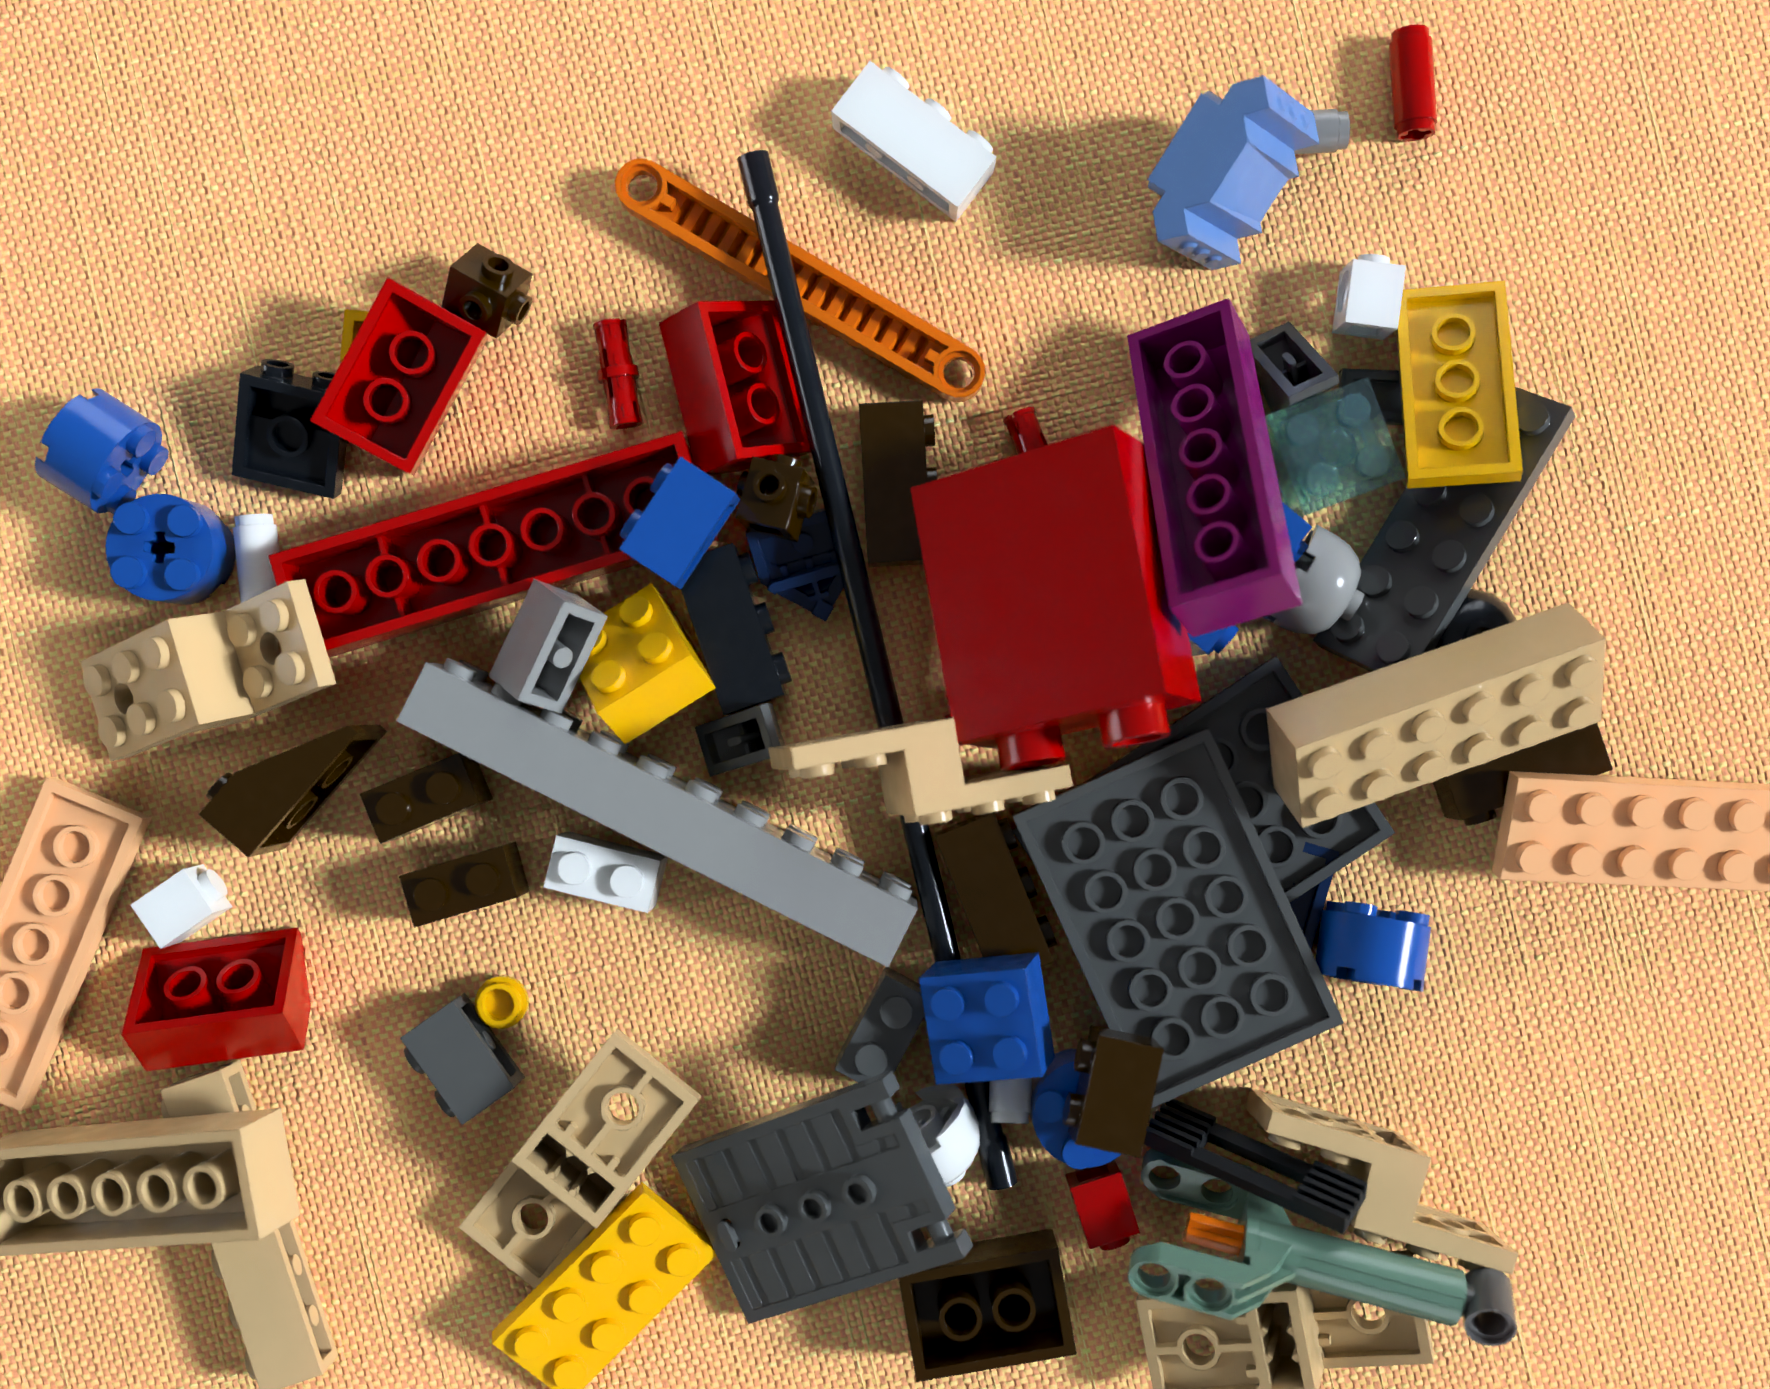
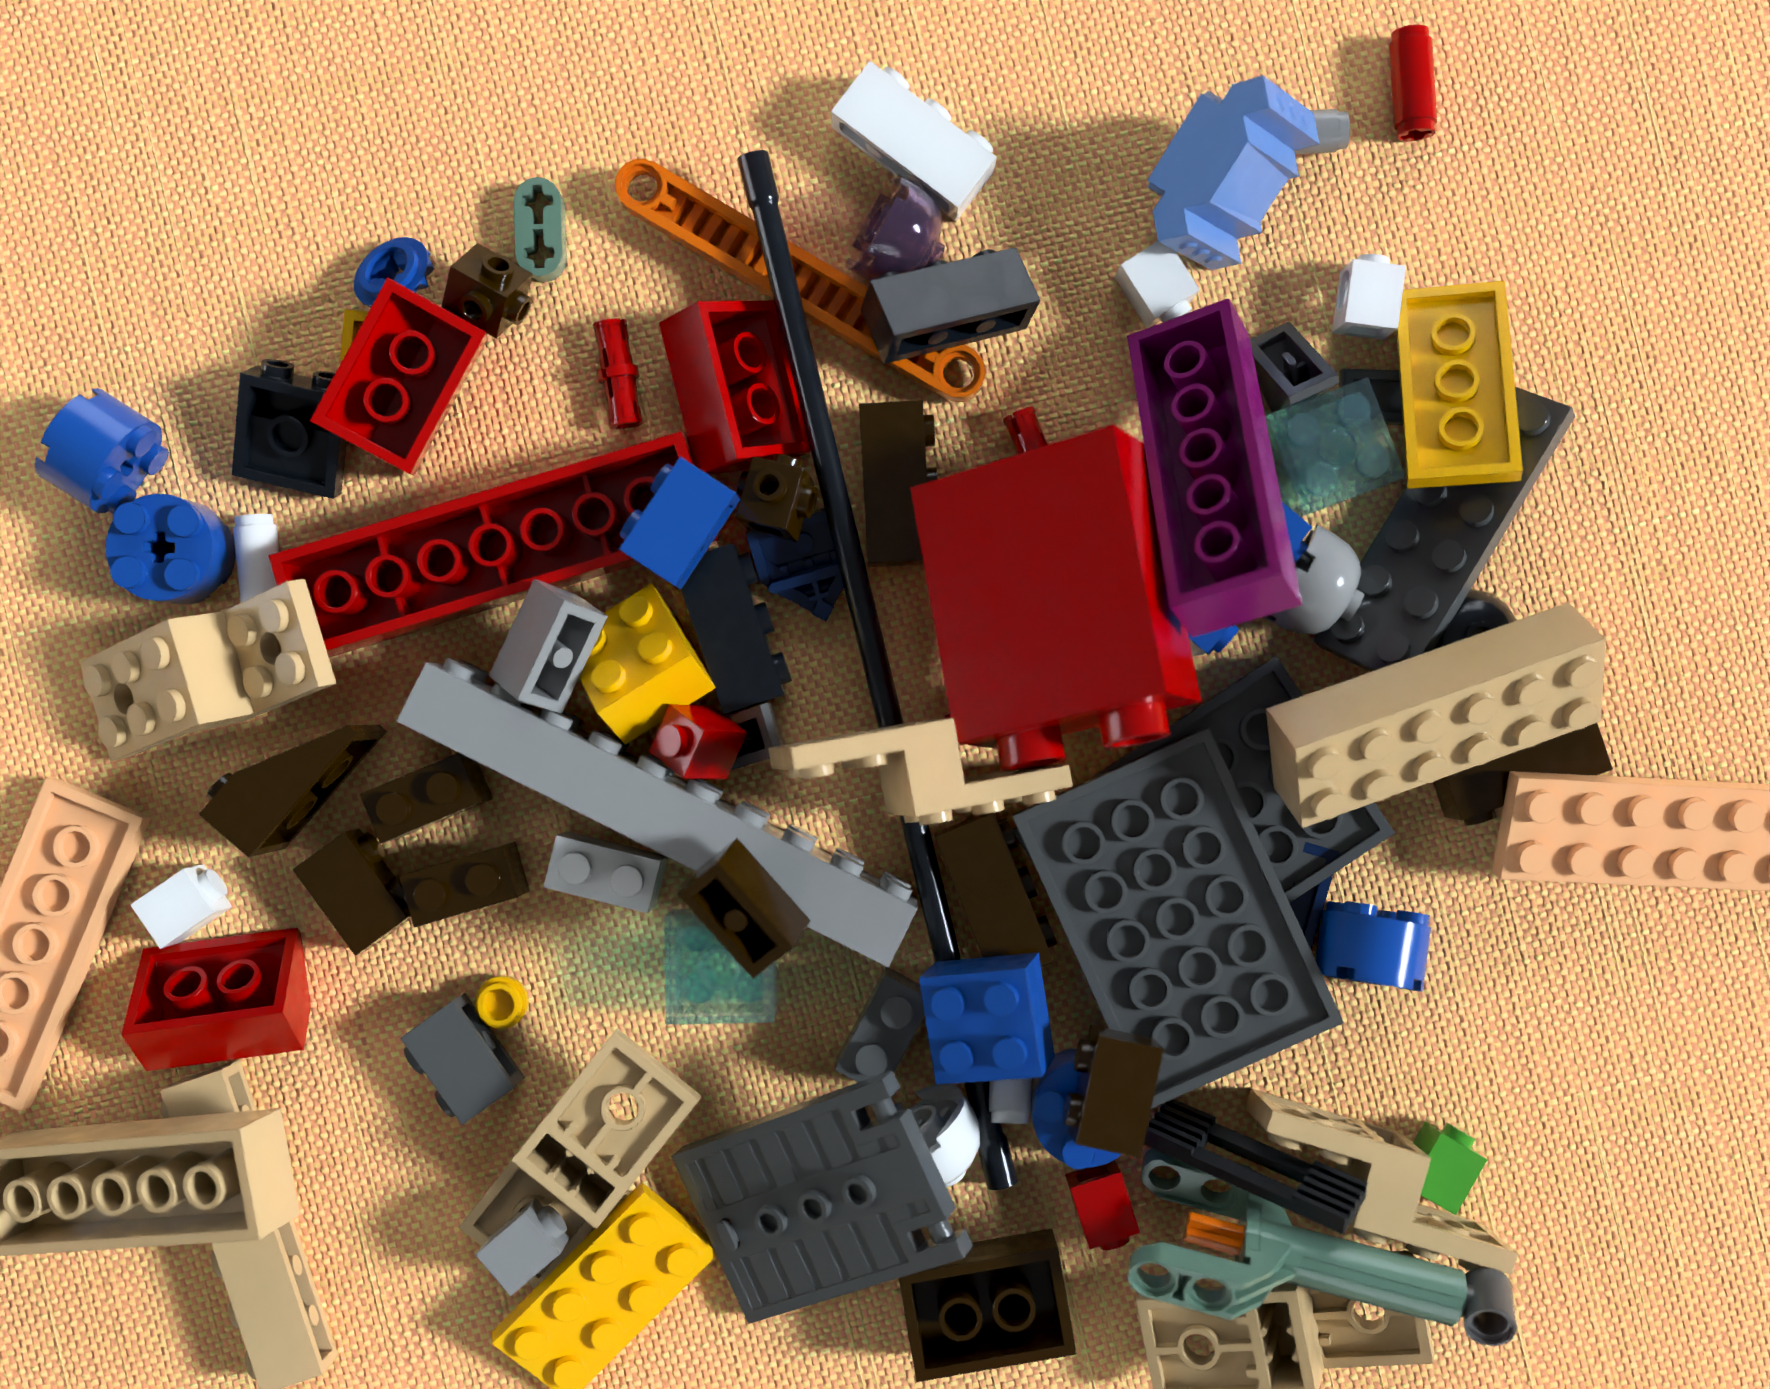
(356, 889): none -> dark brown brick
(385, 262): none -> blue gear
(524, 1245): none -> light grey brick
(527, 230): none -> sand green beam
(698, 742): none -> red brick
(707, 982): none -> clear light blue brick
(744, 908): none -> dark brown brick
(899, 232): none -> clear purple cylinder
(949, 304): none -> brick
(1157, 284): none -> white brick
(1452, 1165): none -> bright green brick

